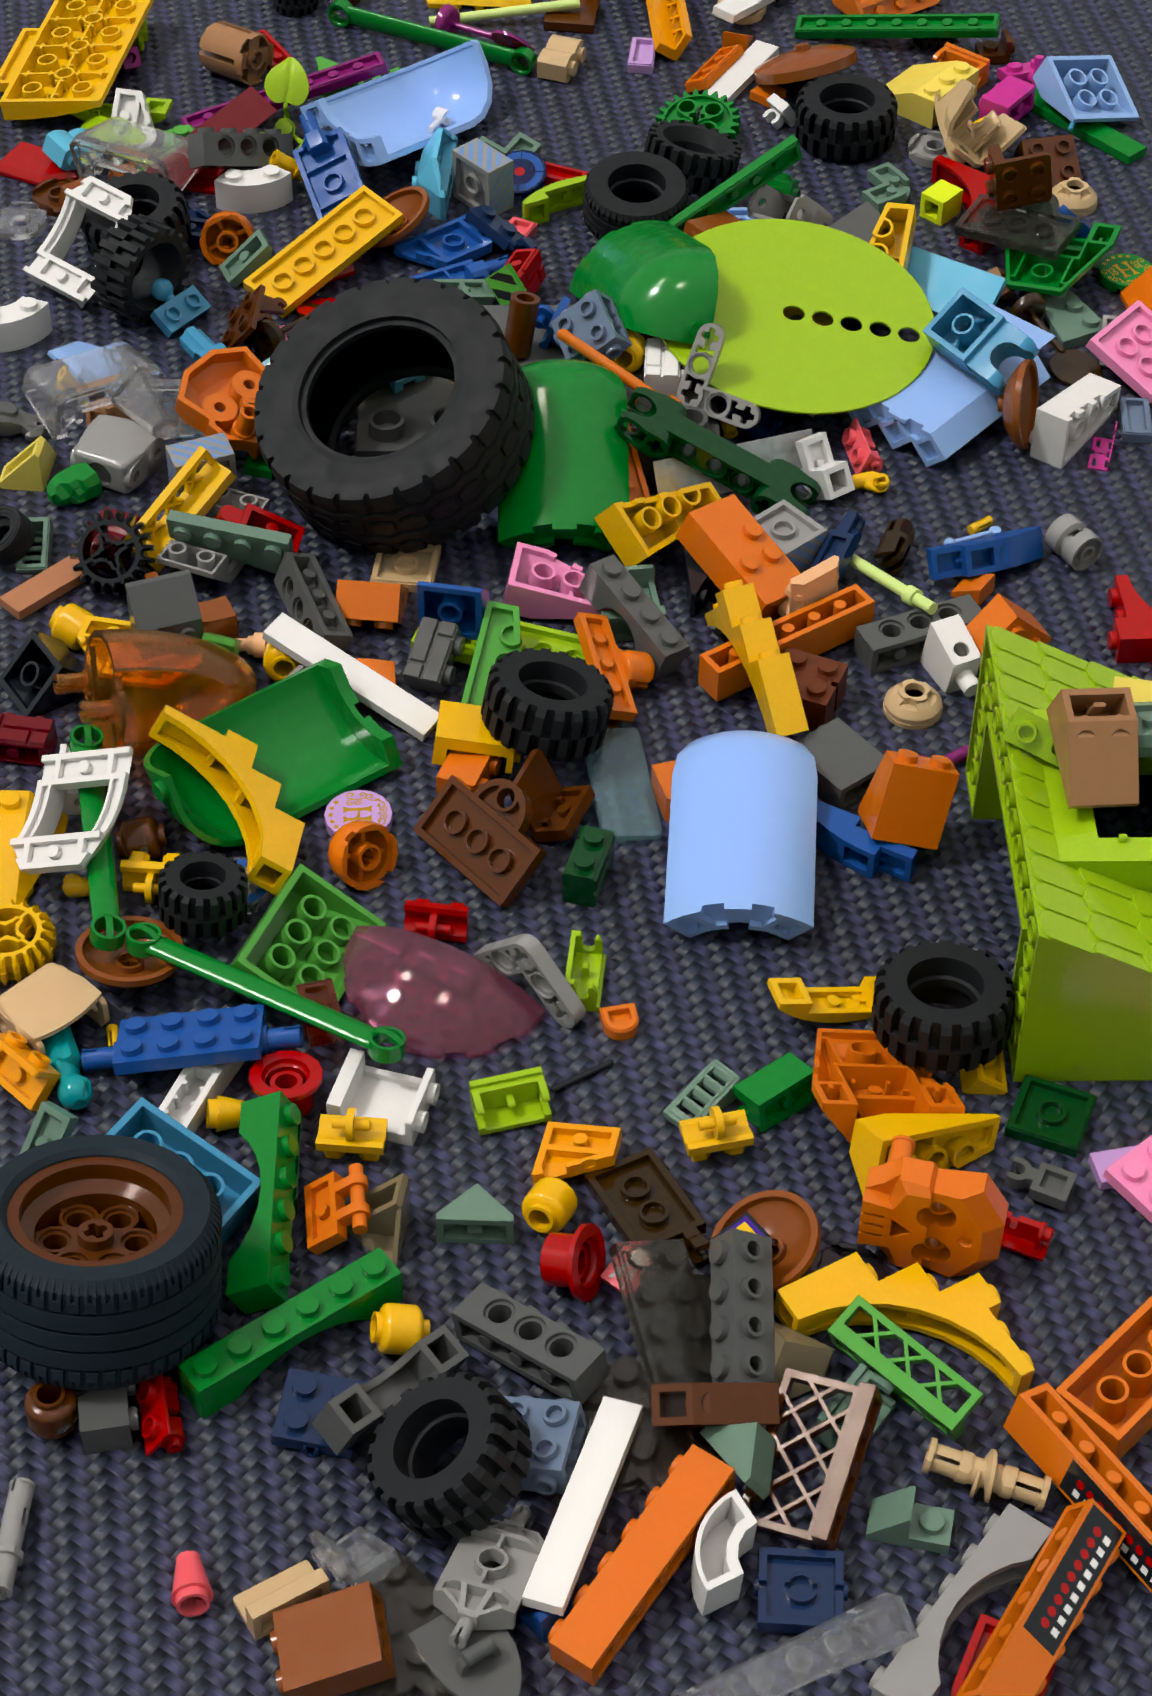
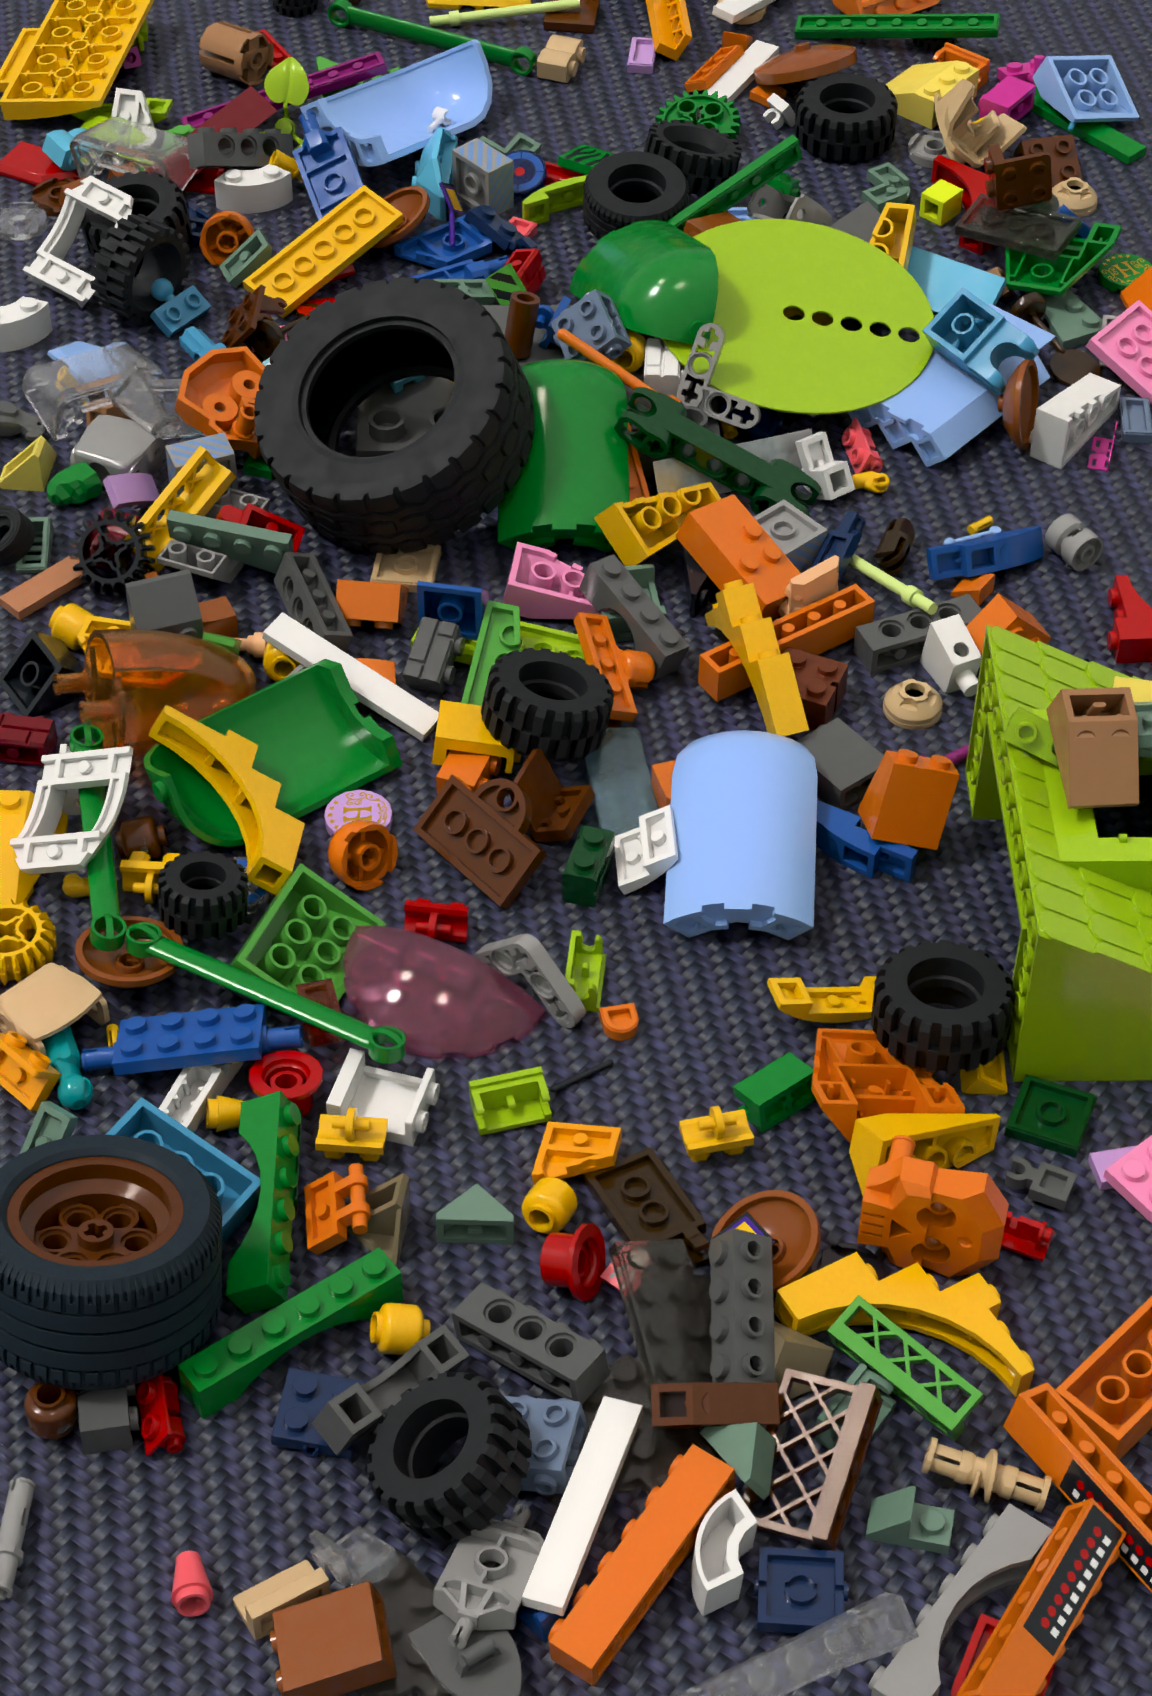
(131, 490): none -> lavender slope
(449, 20): magenta piece -> none
(454, 206): none -> dark purple piece
(582, 158): none -> green tile
(646, 850): none -> white slope
(716, 1079): sand green slope -> none
(999, 51): reddish brown bracket -> none

